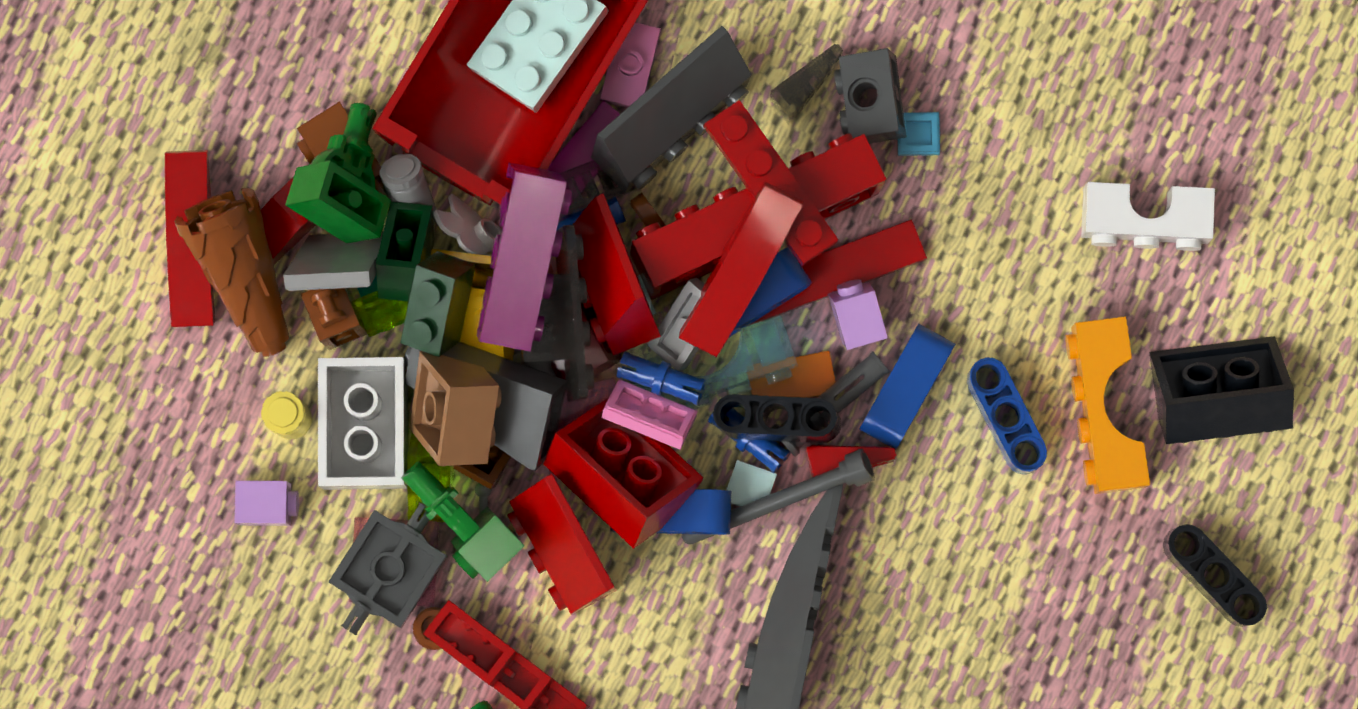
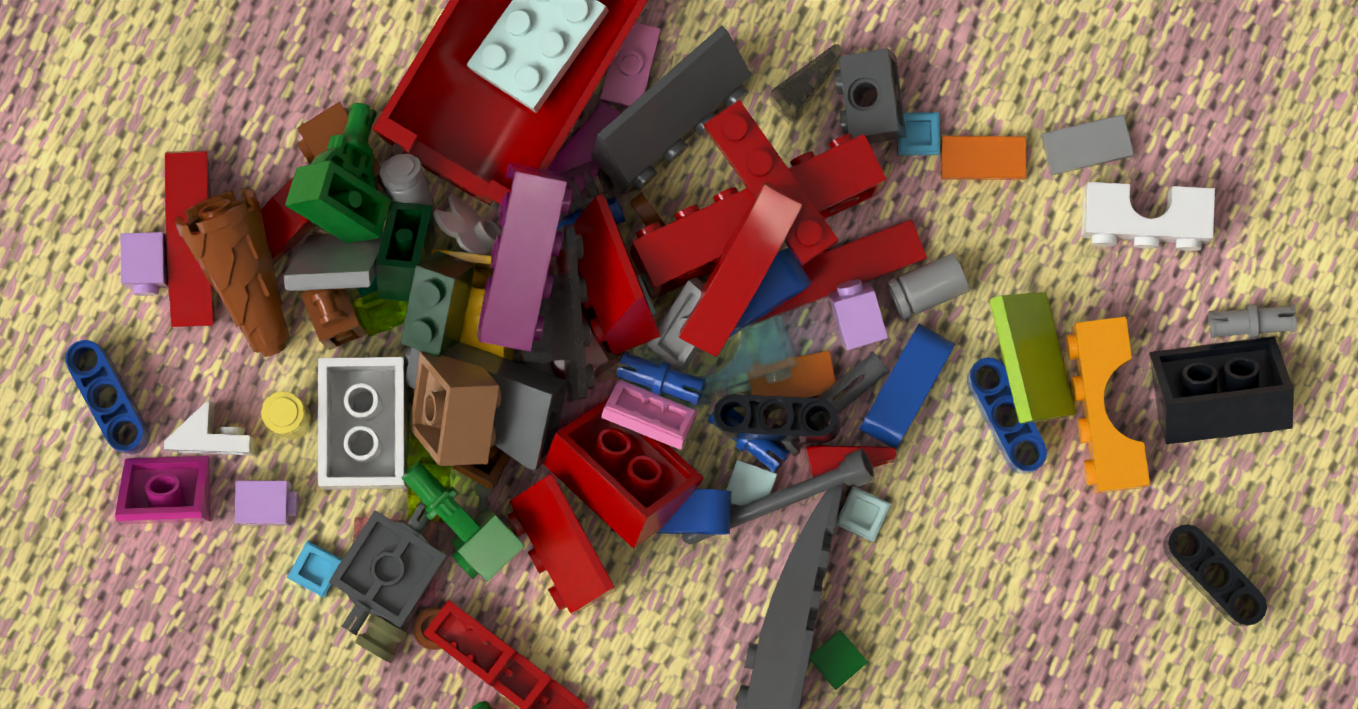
(93, 382): none -> blue beam
(144, 262): none -> lavender brick
(164, 490): none -> dark pink slope
(197, 436): none -> white slope
(314, 569): none -> medium azure tile
(381, 638): none -> olive wheel
(838, 660): none -> green tile
(863, 514): none -> light aqua tile
(927, 286): none -> light grey piece
(983, 157): none -> orange tile
(1032, 357): none -> lime tile
(1087, 145): none -> light grey tile
(1252, 321): none -> light grey pin

